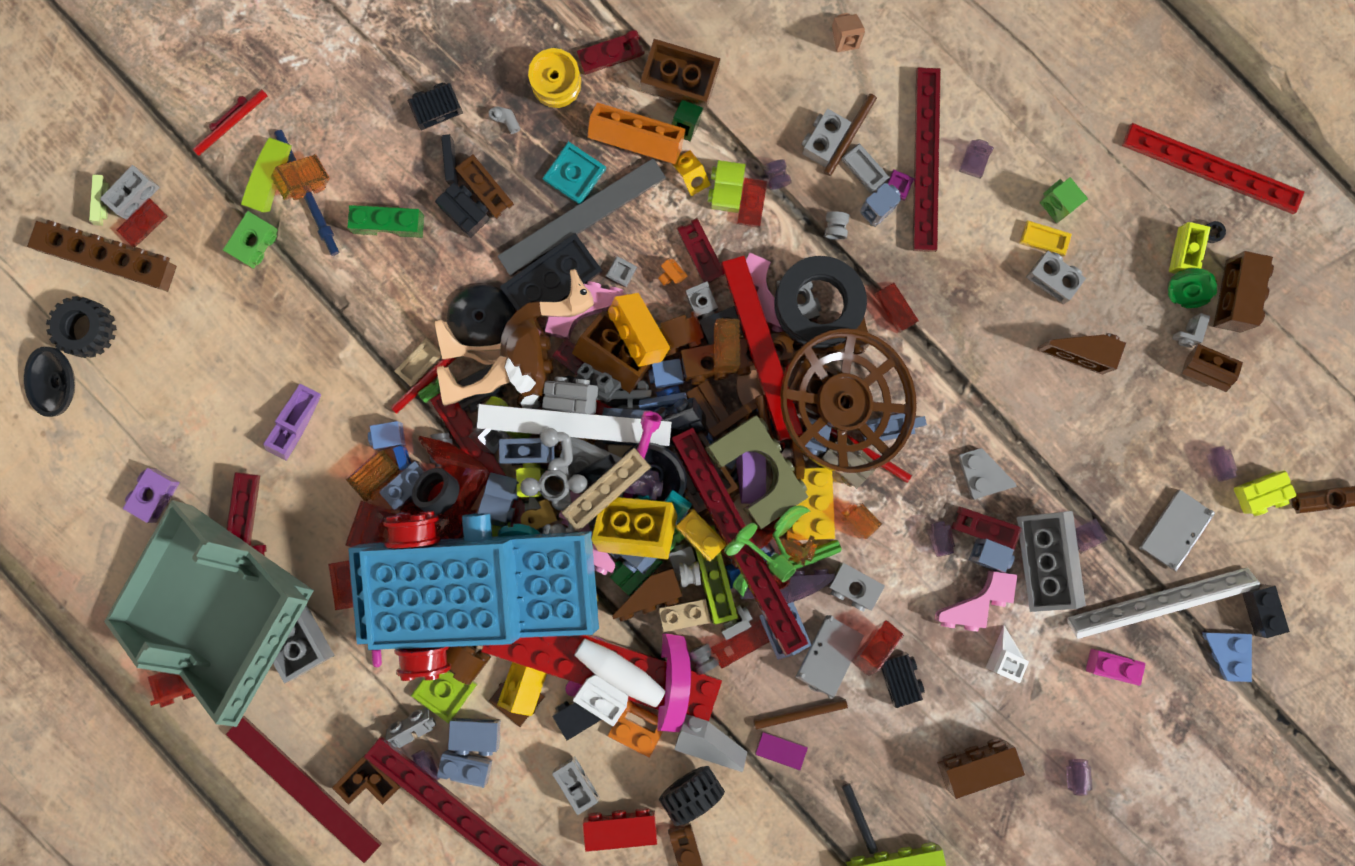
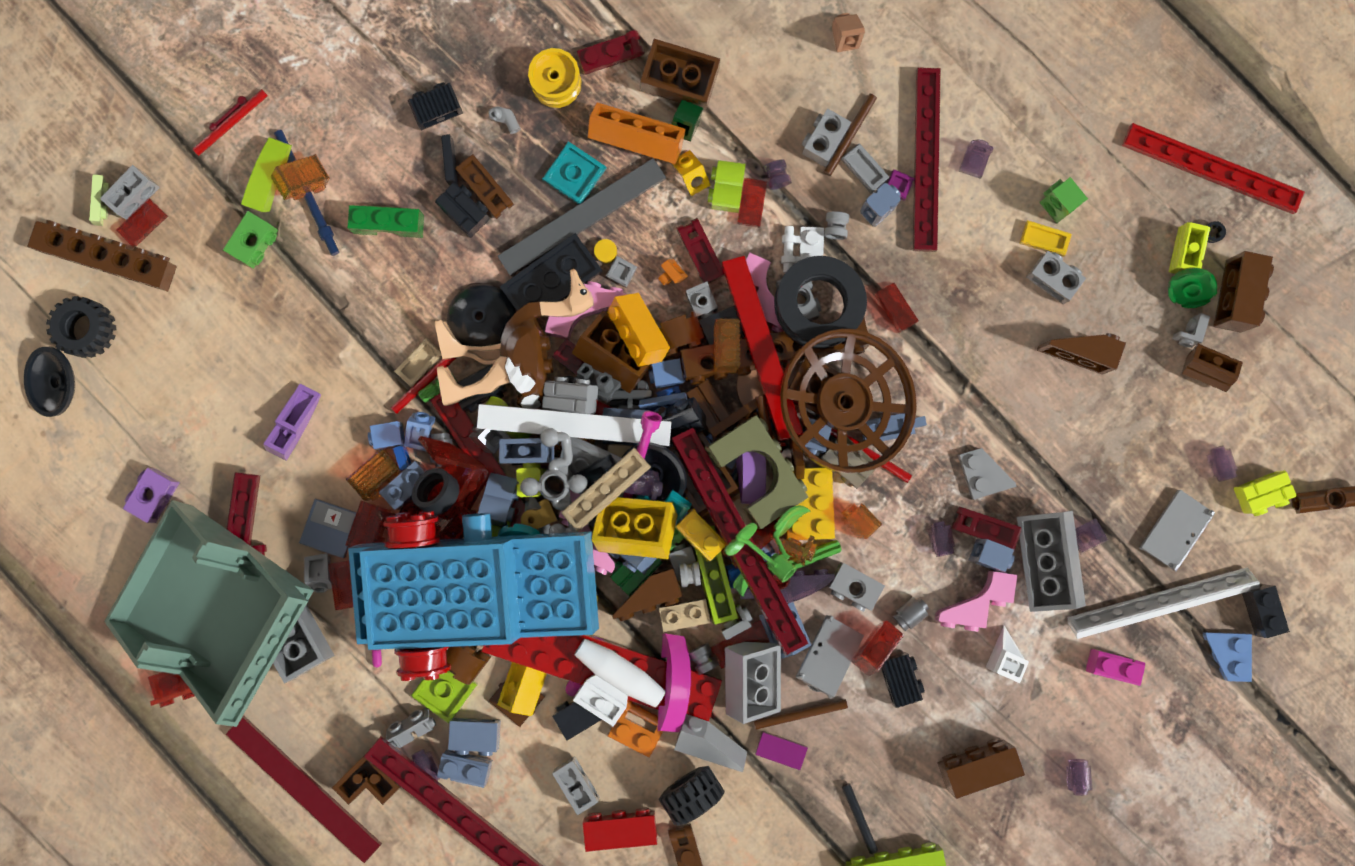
(317, 572): none -> light grey bracket
(328, 528): none -> sand blue tile
(418, 425): none -> medium blue bracket
(605, 251): none -> yellow tile
(752, 680): none -> light grey slope
(810, 241): none -> white plate
(911, 613): none -> flat silver brick

